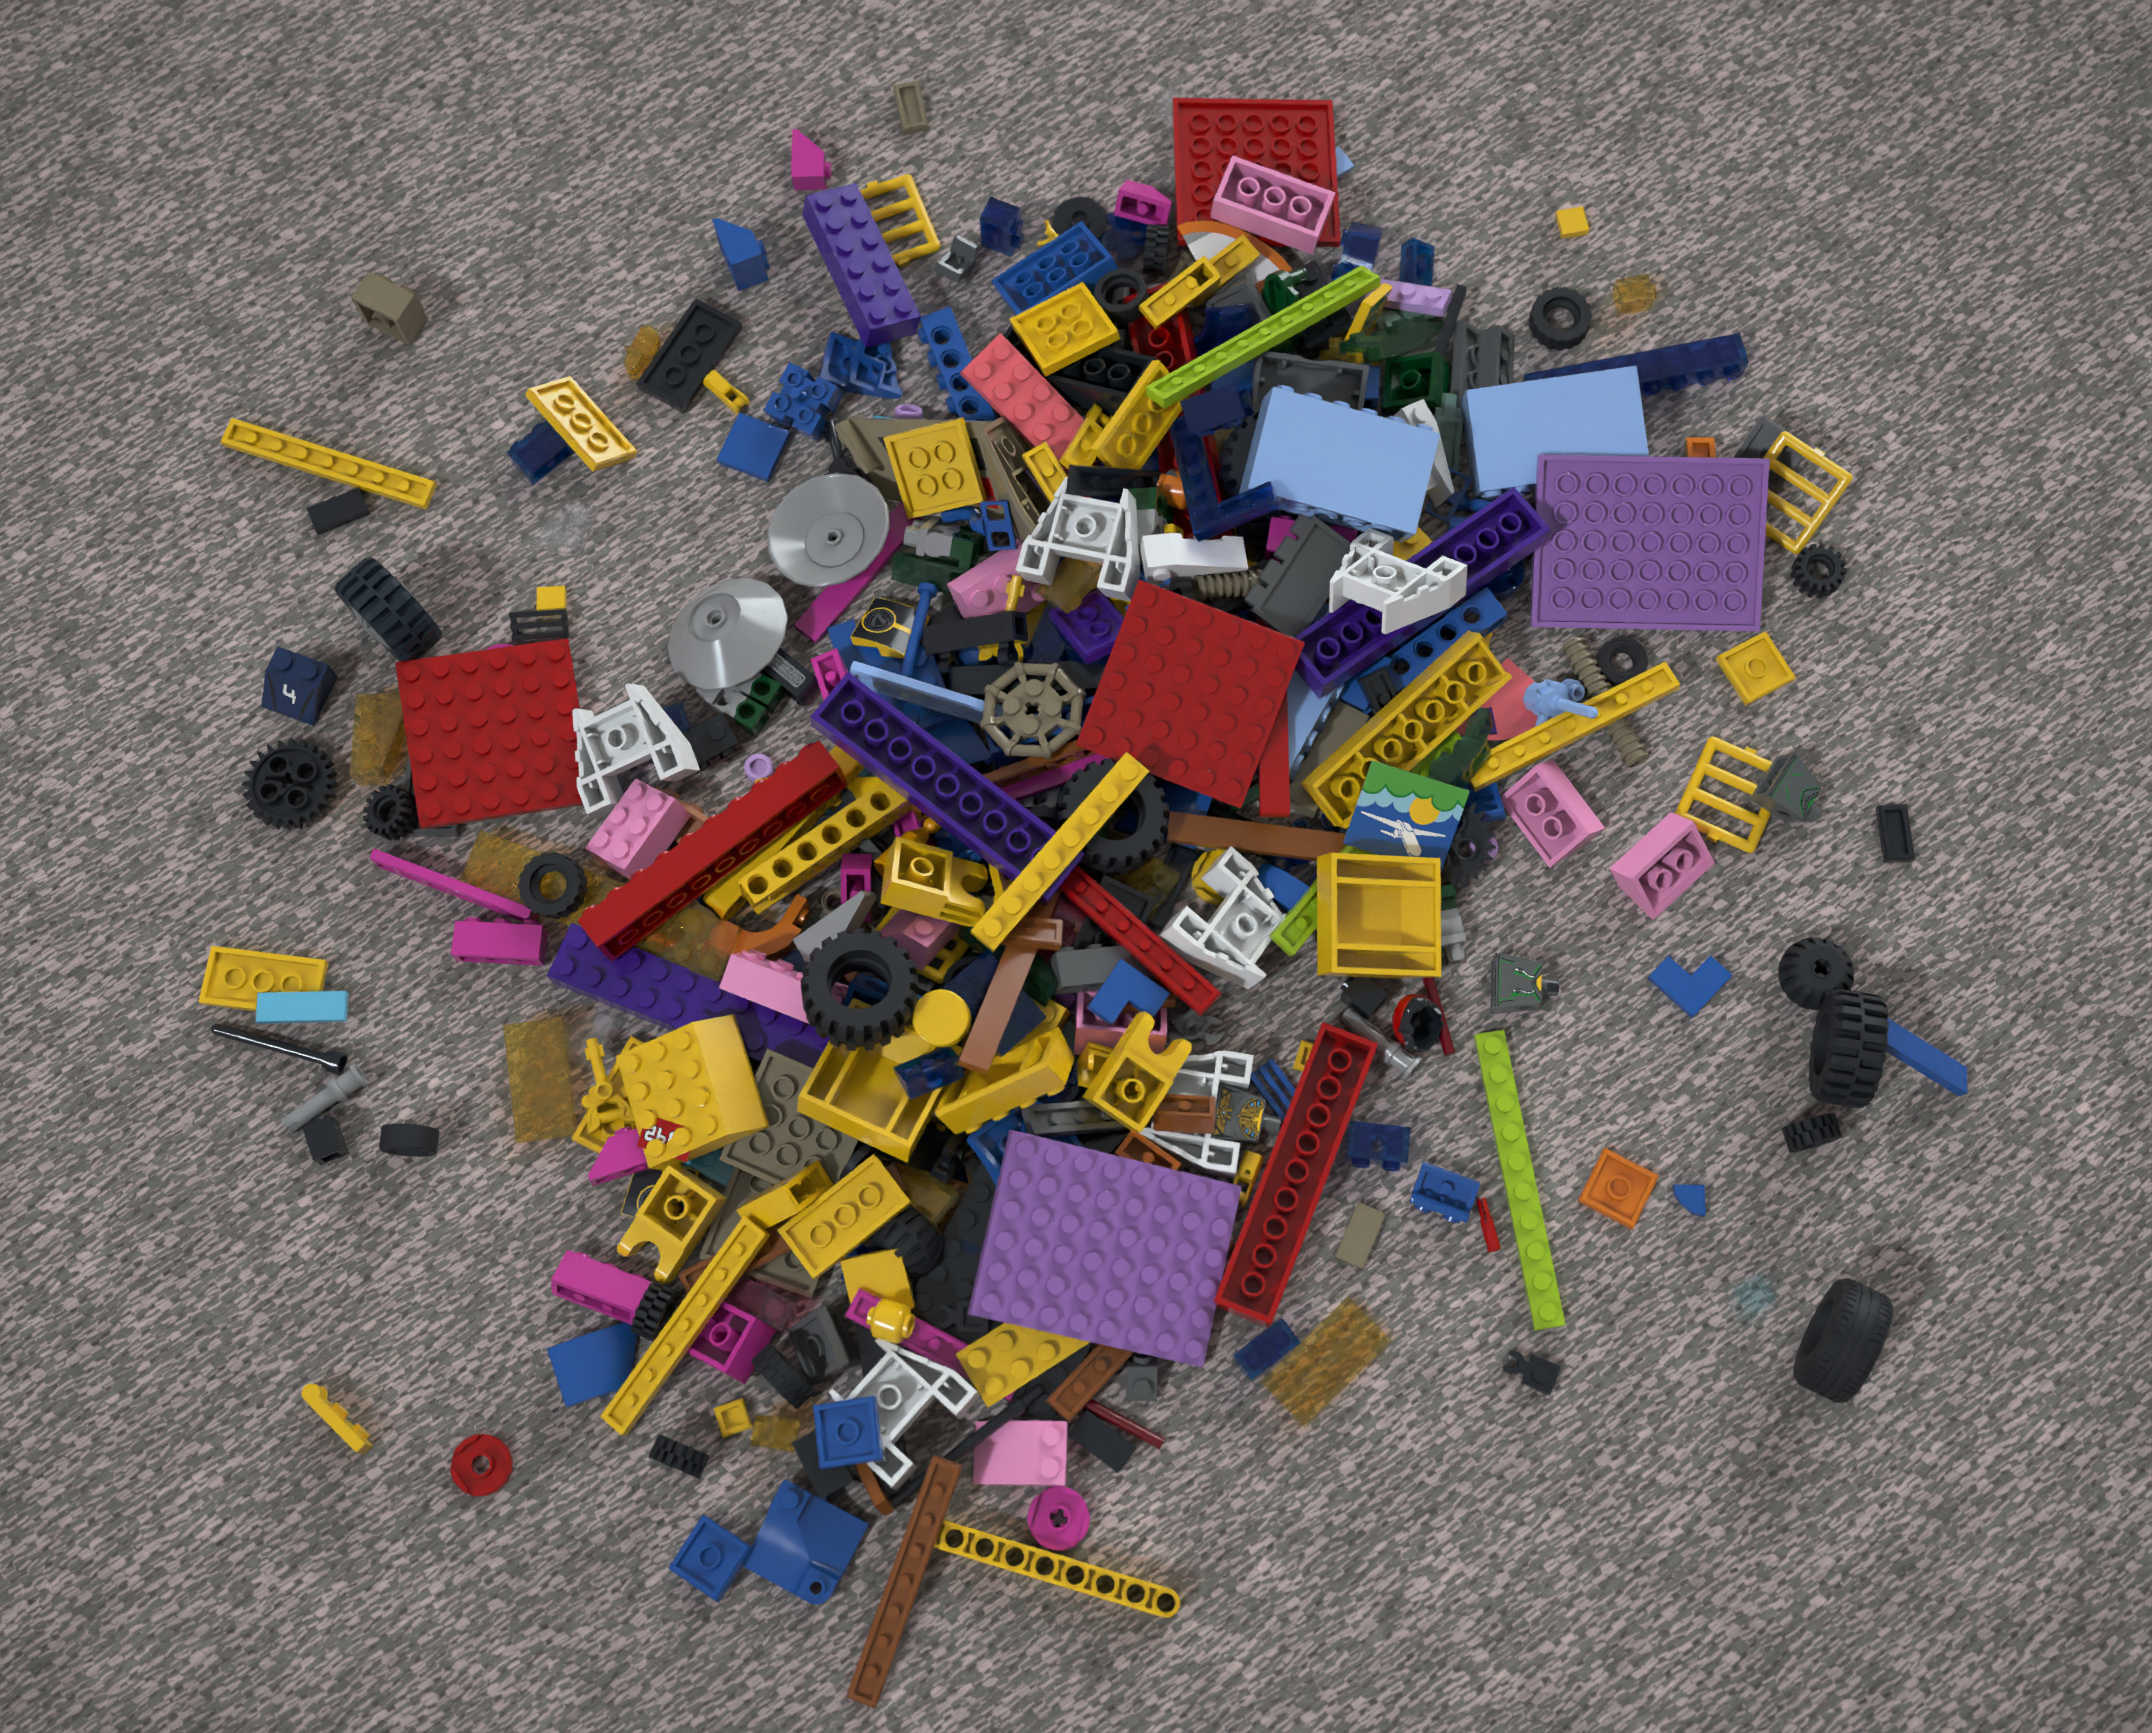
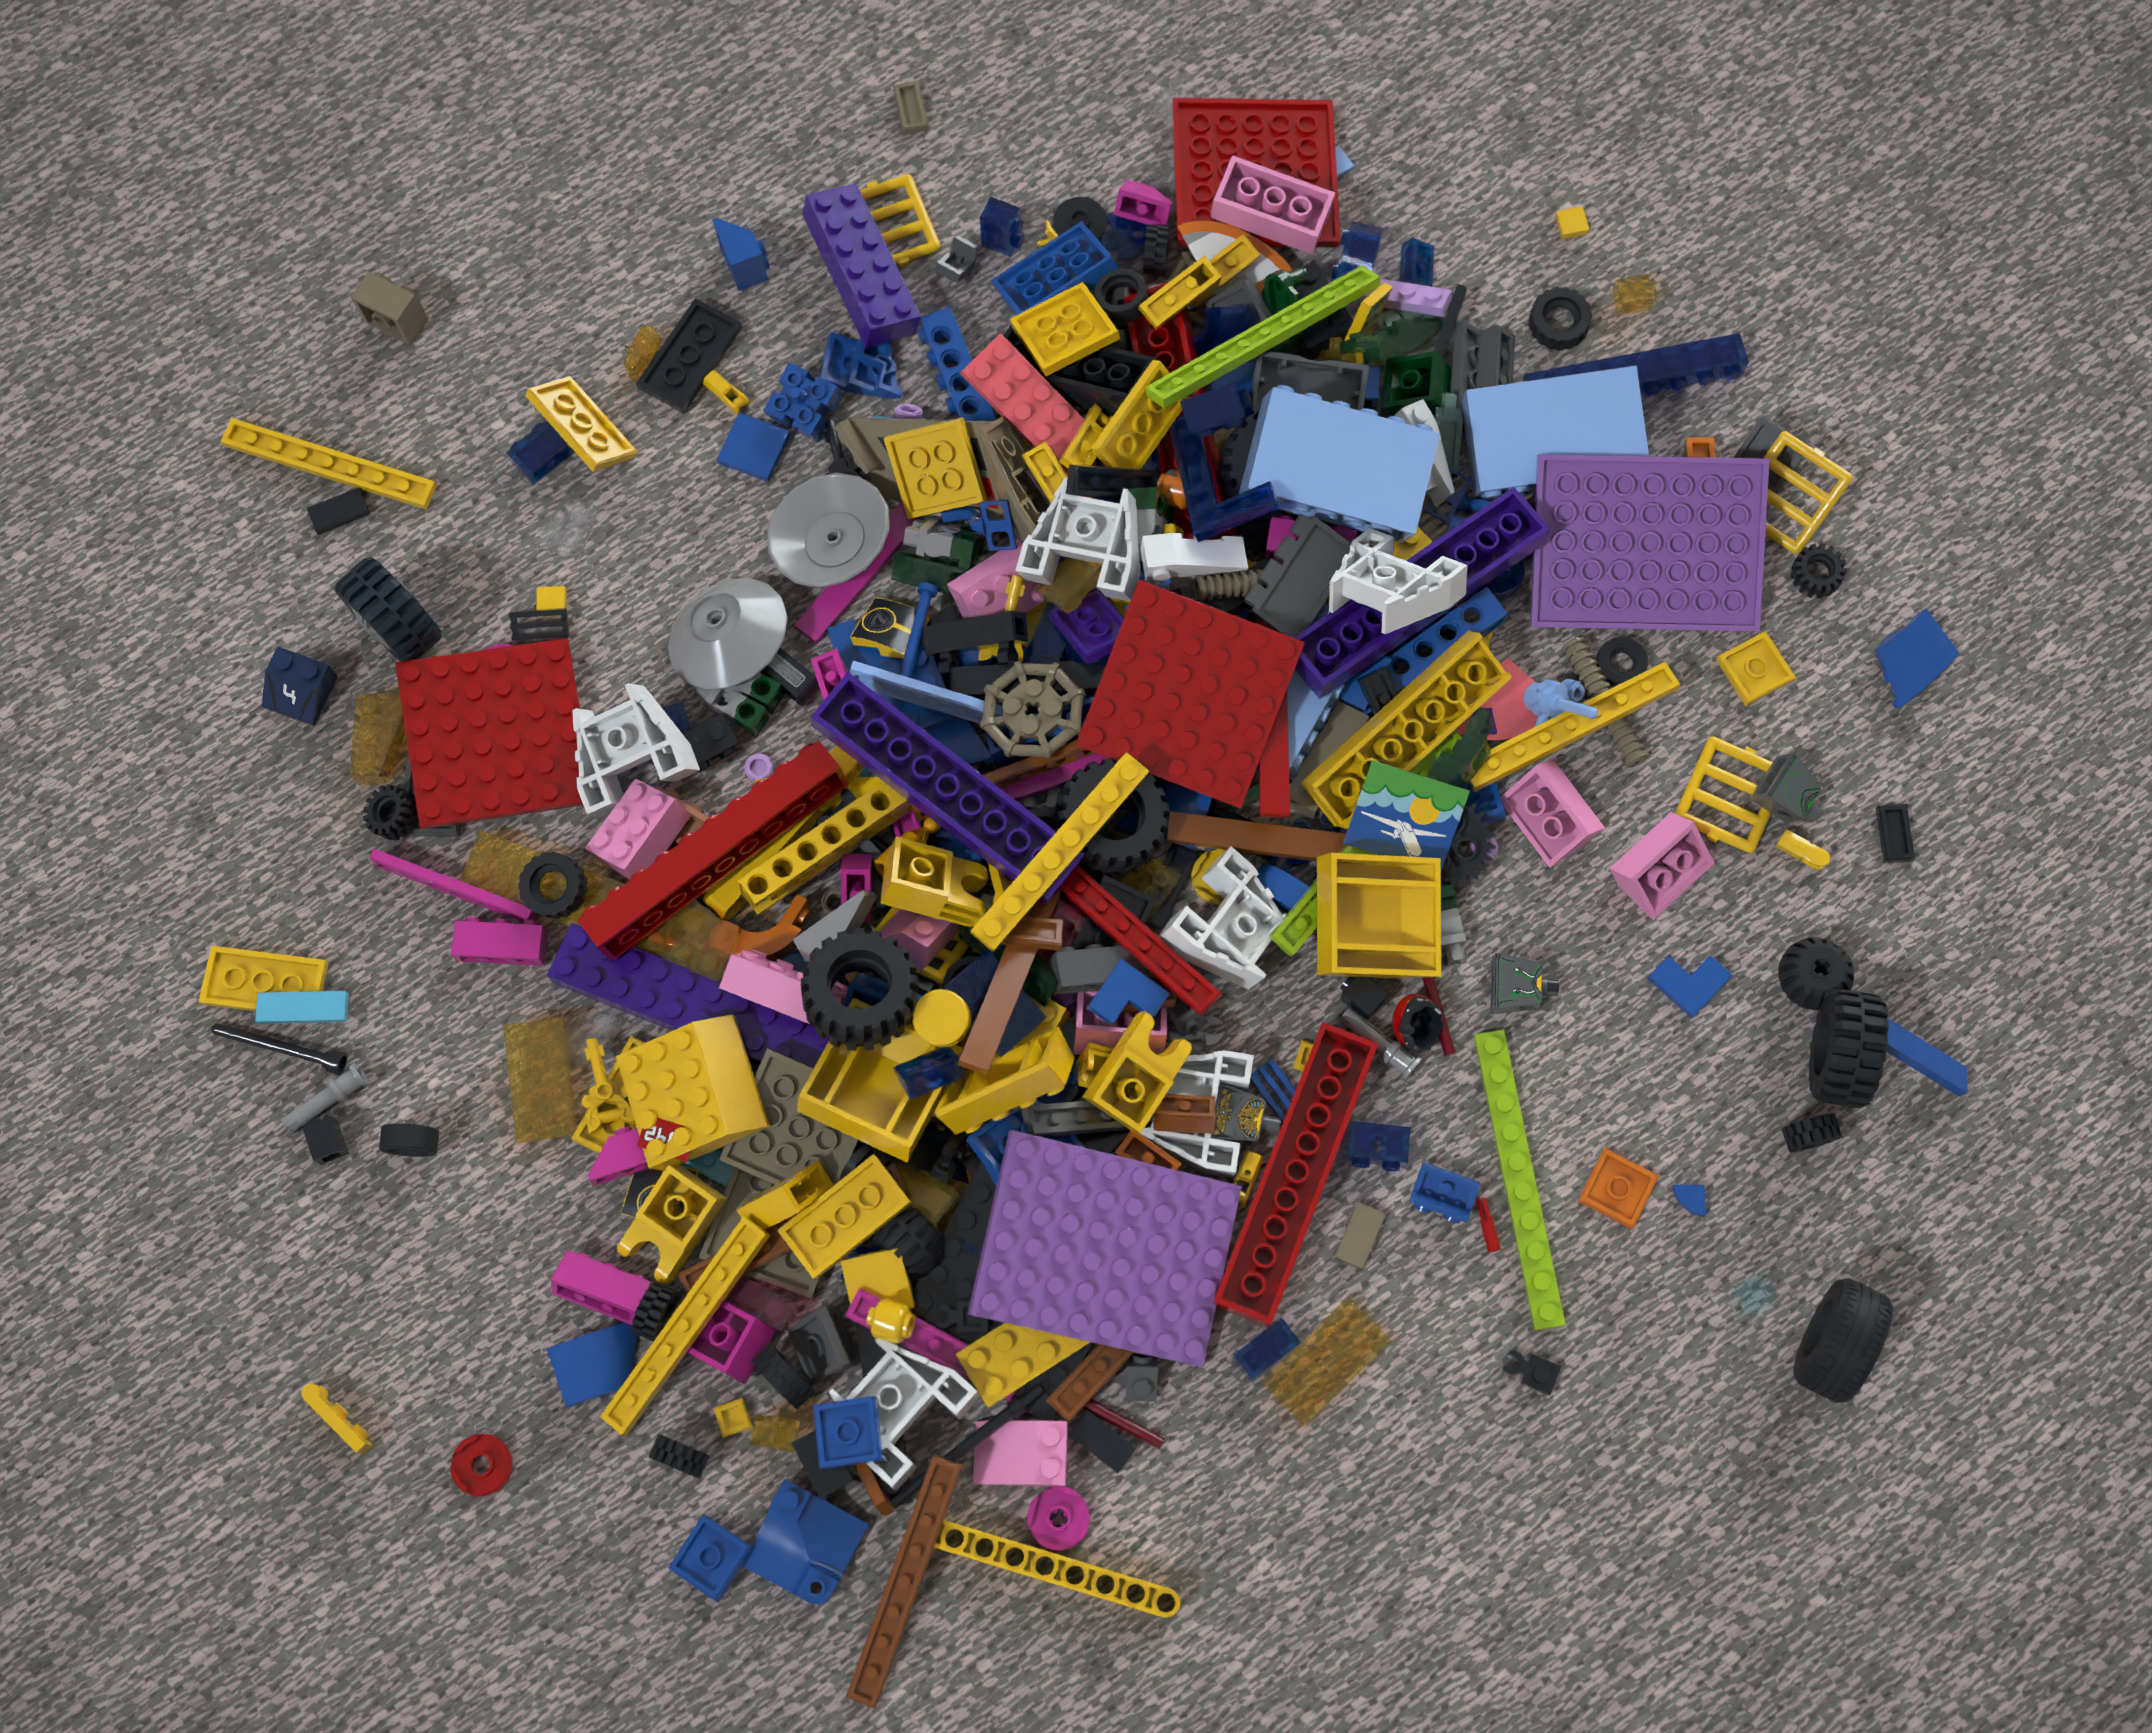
(298, 761): black gear -> none
(808, 164): dark pink slope -> none
(1803, 850): none -> yellow bar
(1914, 656): none -> blue slope

